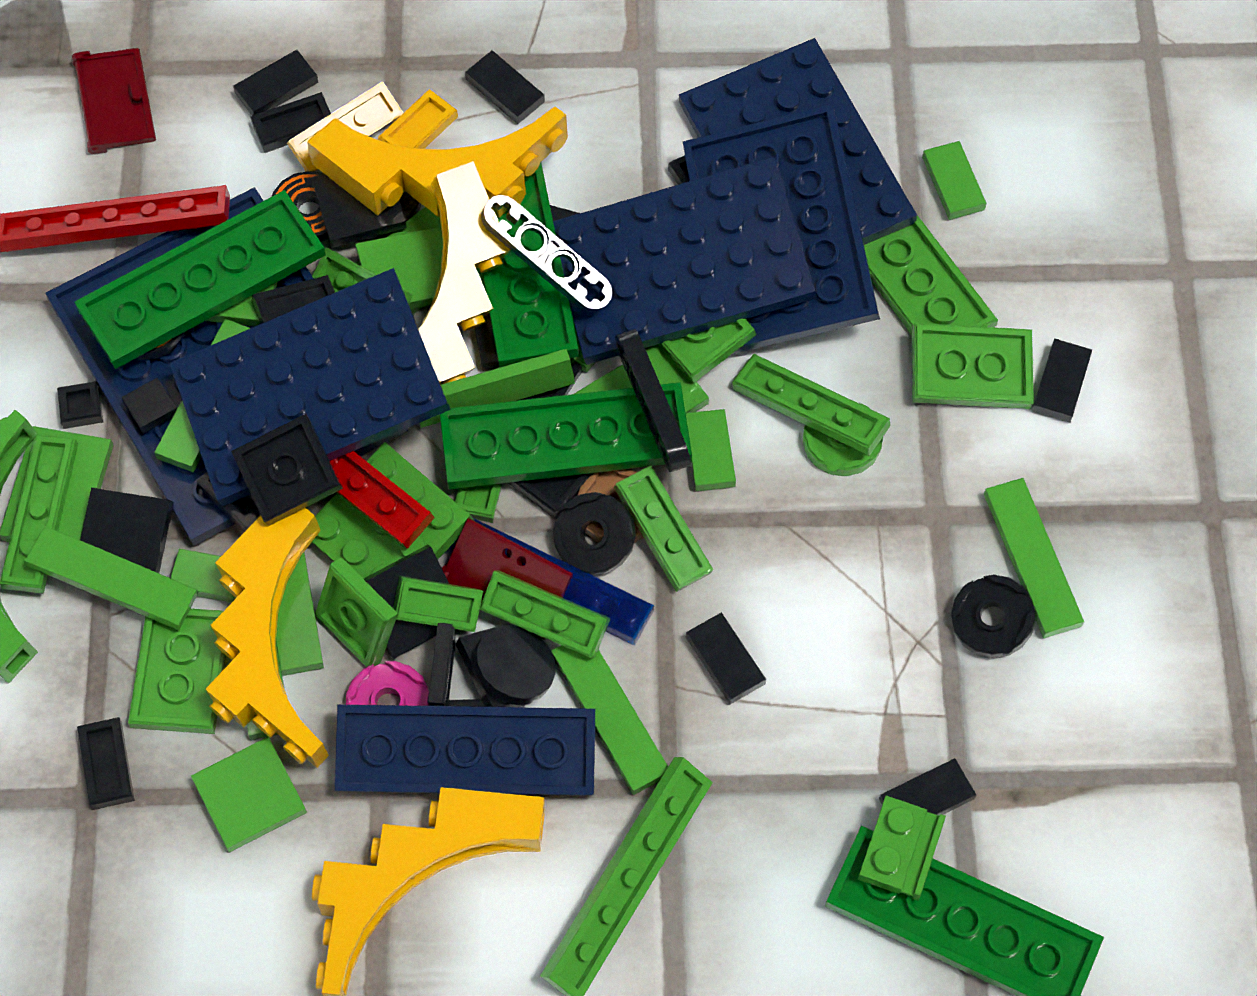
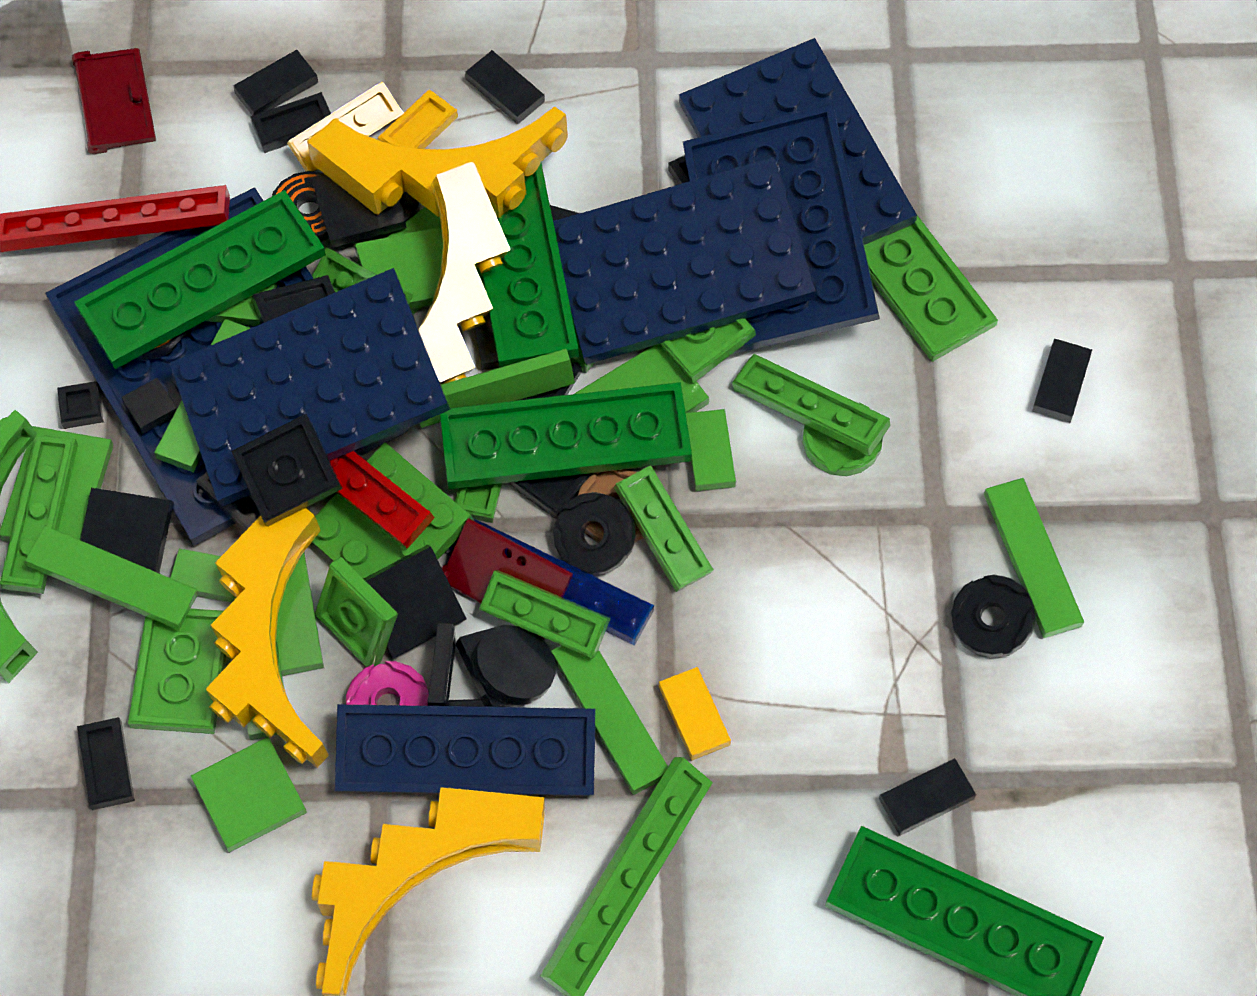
(437, 603): bright green tile -> none
(542, 259): beam -> none
(652, 400): black beam -> none
(694, 713): none -> yellow tile
(725, 658): black tile -> none
(901, 848): bright green plate -> none
(954, 180): bright green tile -> none
(972, 366): bright green tile -> none

